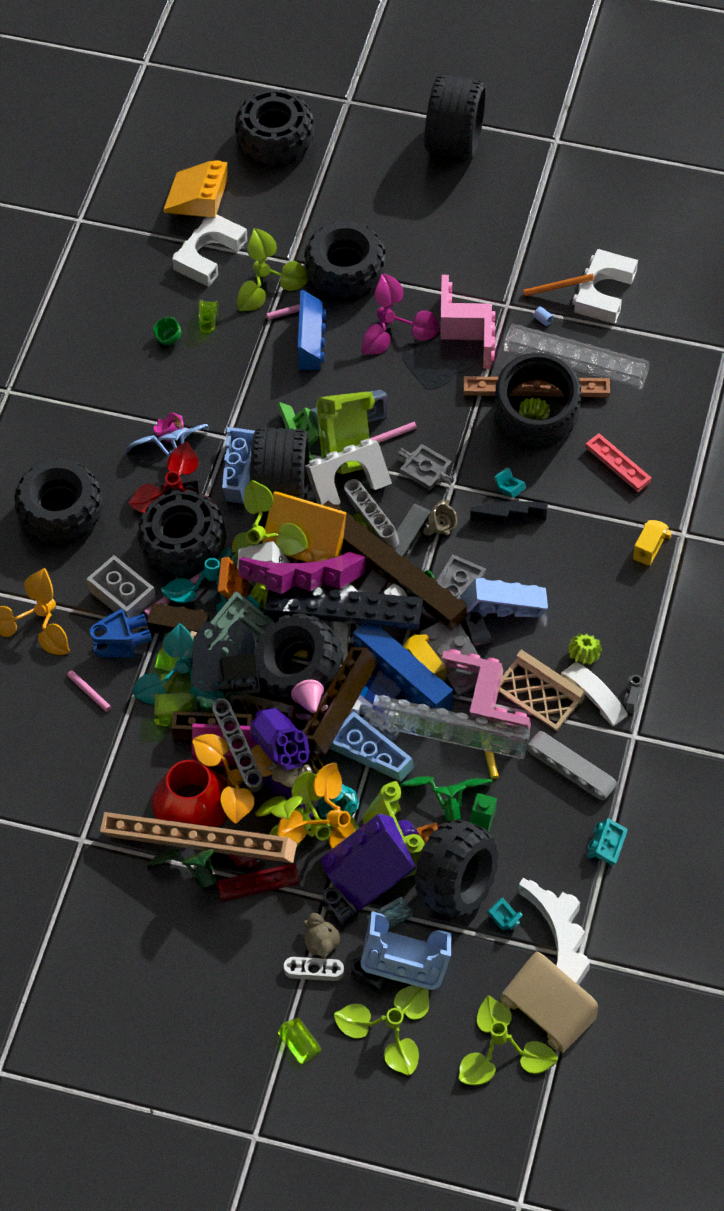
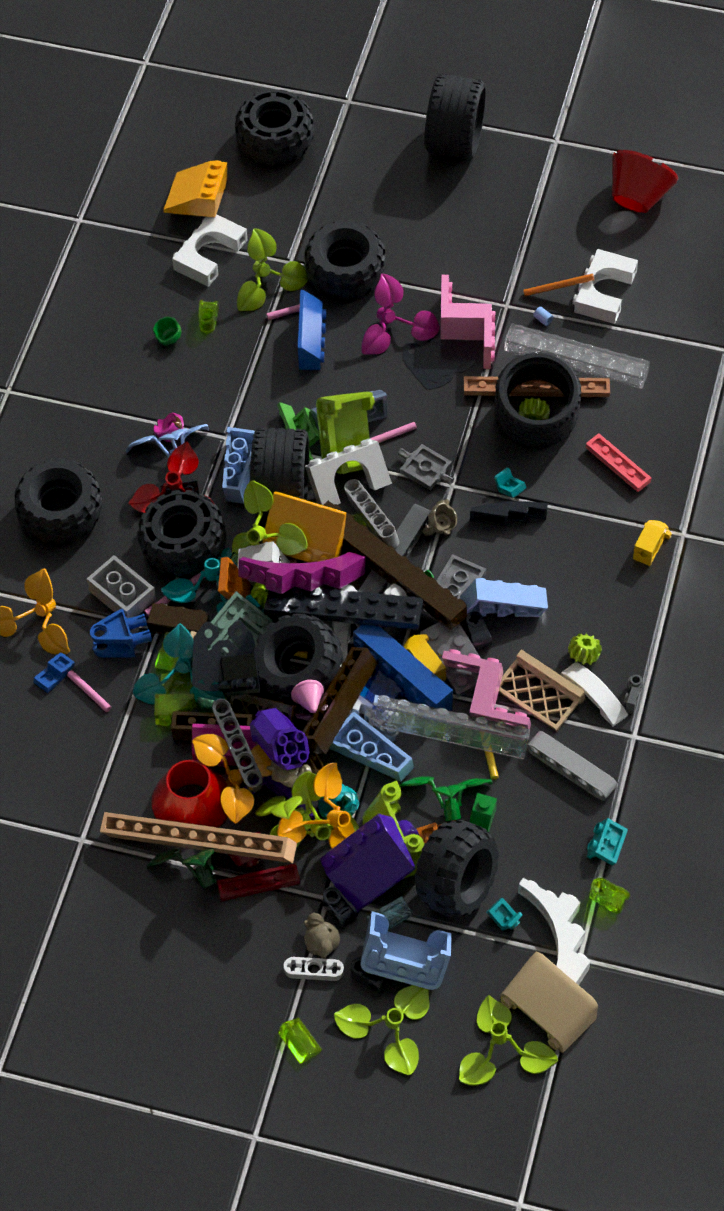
(54, 673): none -> blue slope
(609, 896): none -> clear neon green piece
(639, 181): none -> red cone

